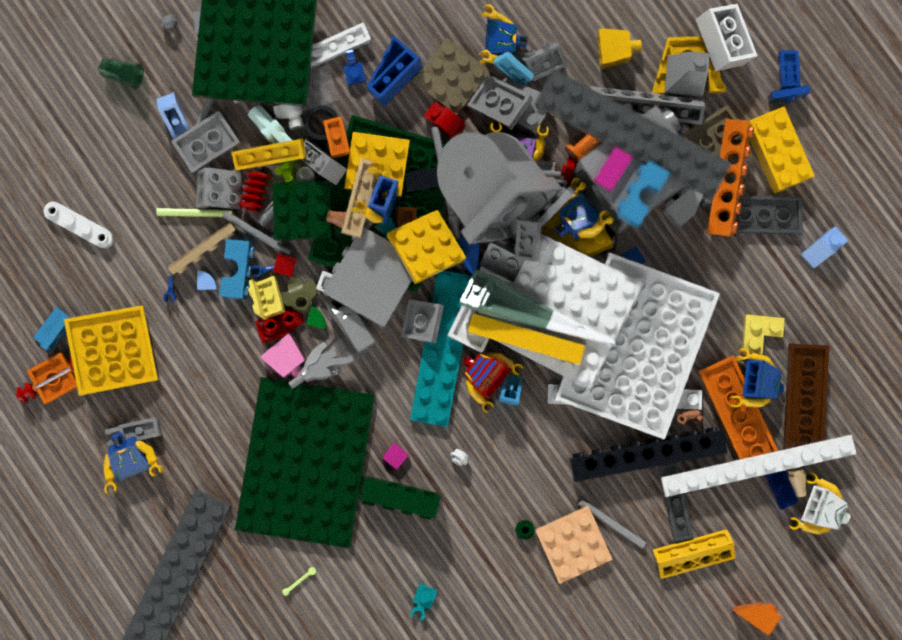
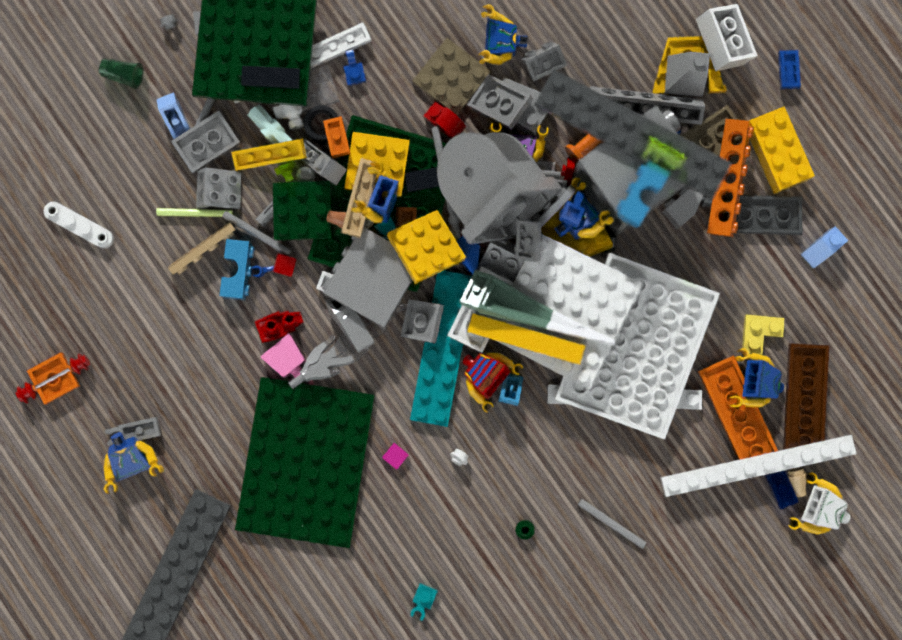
(52, 330): dark azure panel -> none
(110, 350): yellow plate -> none
(170, 291): blue hand -> none
(205, 281): light blue tile -> none
(253, 191): red piece -> none
(266, 297): light yellow bracket -> none
(270, 77): none -> black tile
(299, 291): olive plate -> none
(311, 571): yellowish green hinge -> none
(316, 319): green tile -> none
(394, 72): blue wedge -> none
(400, 497): dark green wedge -> none
(513, 68): medium azure plate -> none
(572, 211): none -> blue plate
(573, 544): light nougat plate -> none
(613, 169): dark pink tile -> none
(615, 47): yellow torso -> none
(634, 255): blue plate -> none
(670, 155): none -> clear neon green plate
(676, 508): dark grey tile -> none
(687, 415): nougat arm -> none
(694, 551): yellow fence -> none
(715, 446): black brick -> none
(760, 615): orange slope -> none
(789, 95): blue plate -> none

